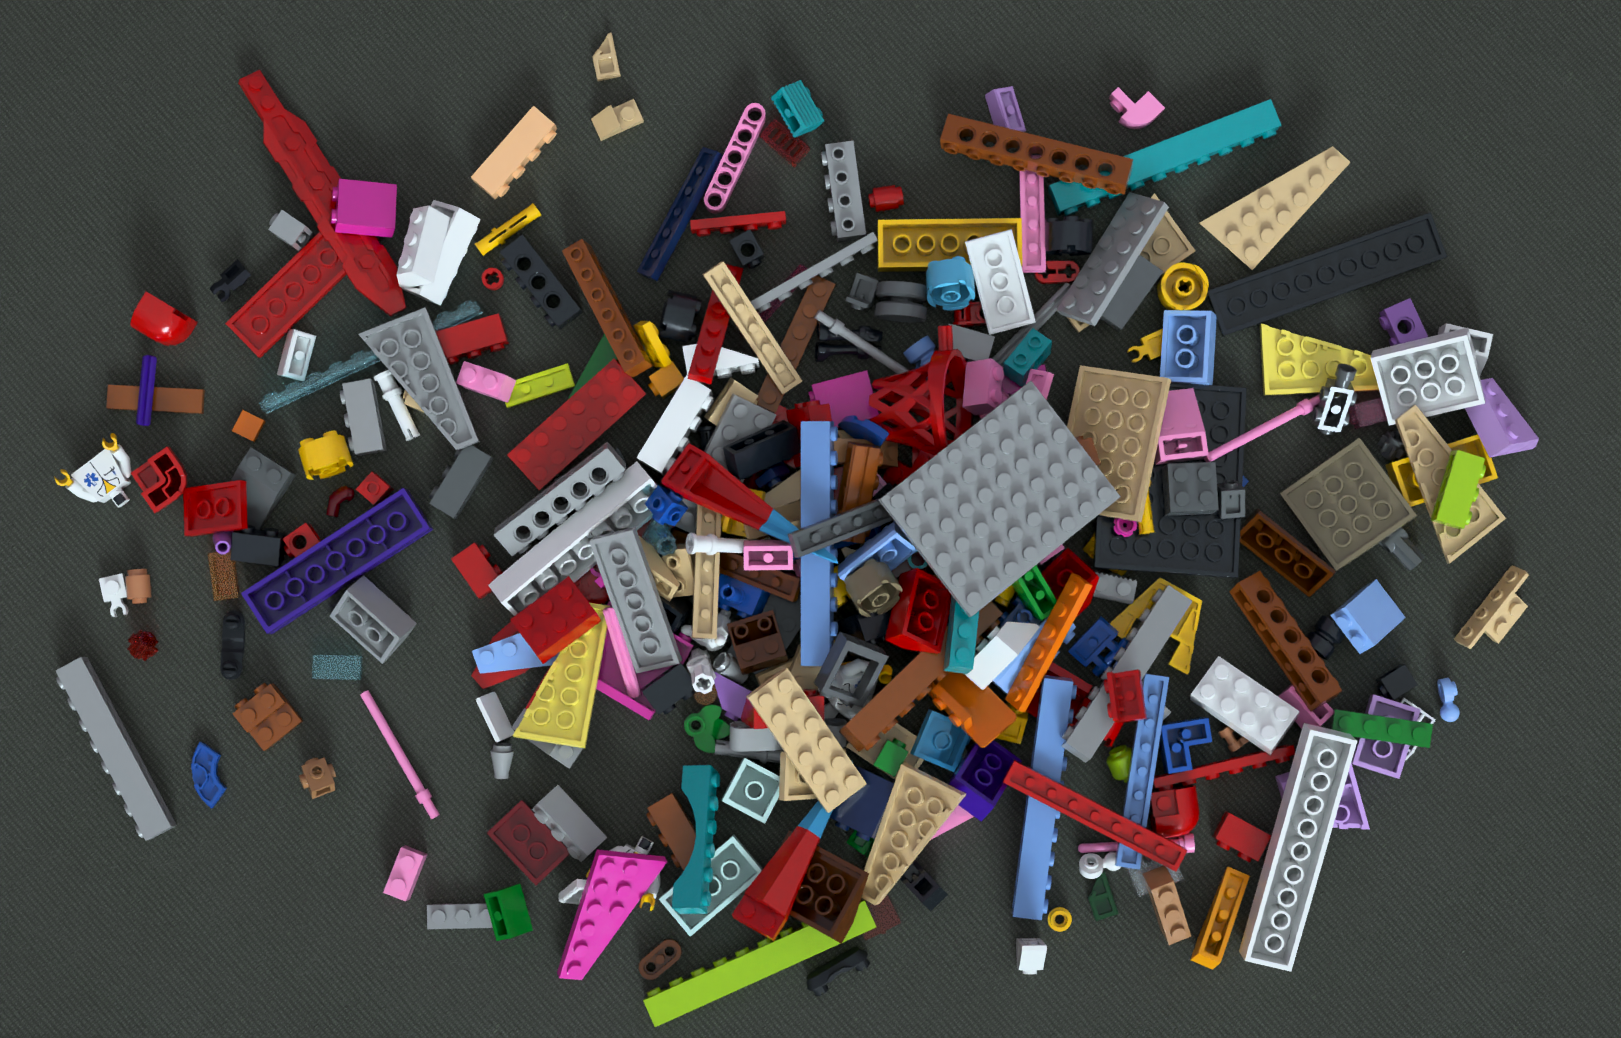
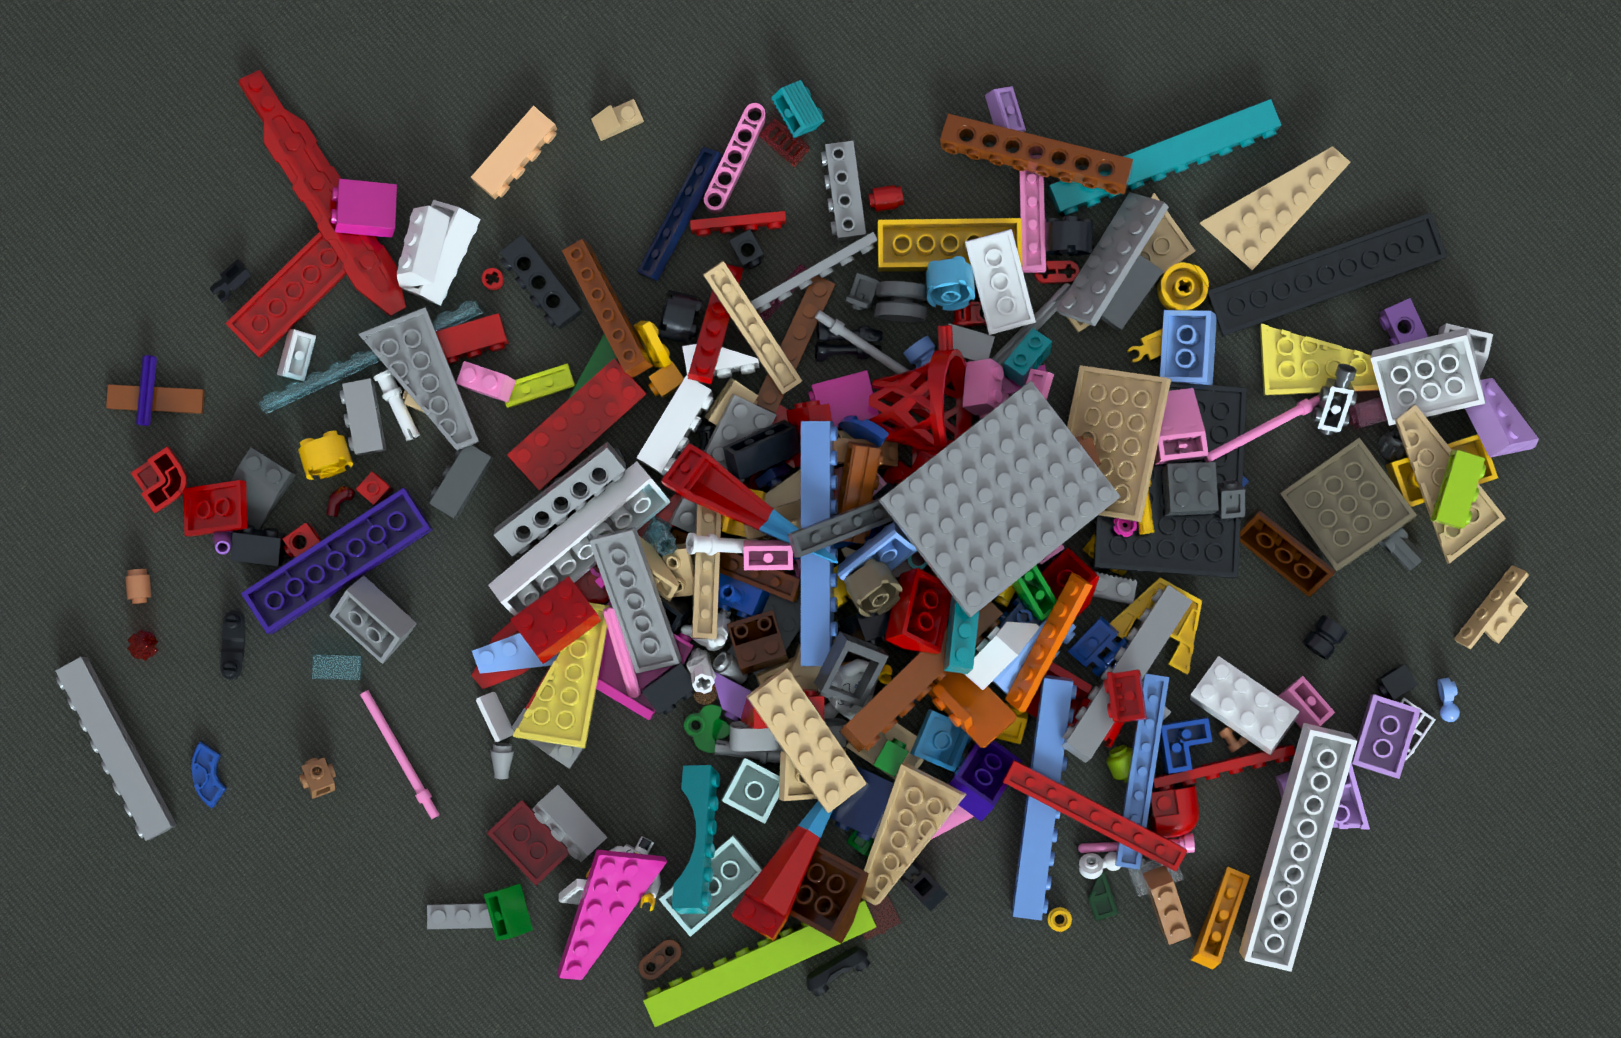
(102, 476): white torso -> none
(114, 590): white plate -> none
(161, 321): red brick -> none
(223, 576): clear orange plate -> none
(248, 426): orange tile -> none
(267, 715): dark orange plate -> none
(290, 230): light grey brick -> none
(405, 873): bright pink brick -> none
(477, 568): red brick -> none
(484, 245): yellow pin -> none
(606, 60): tan tile -> none
(666, 506): blue brick -> none
(675, 828): dark orange brick -> none
(1030, 954): white slope -> none
(1138, 114): bright pink brick -> none
(1241, 836): red brick -> none
(1284, 652): dark orange brick -> none
(1368, 616): light blue brick -> none
(1383, 728): green plate -> none

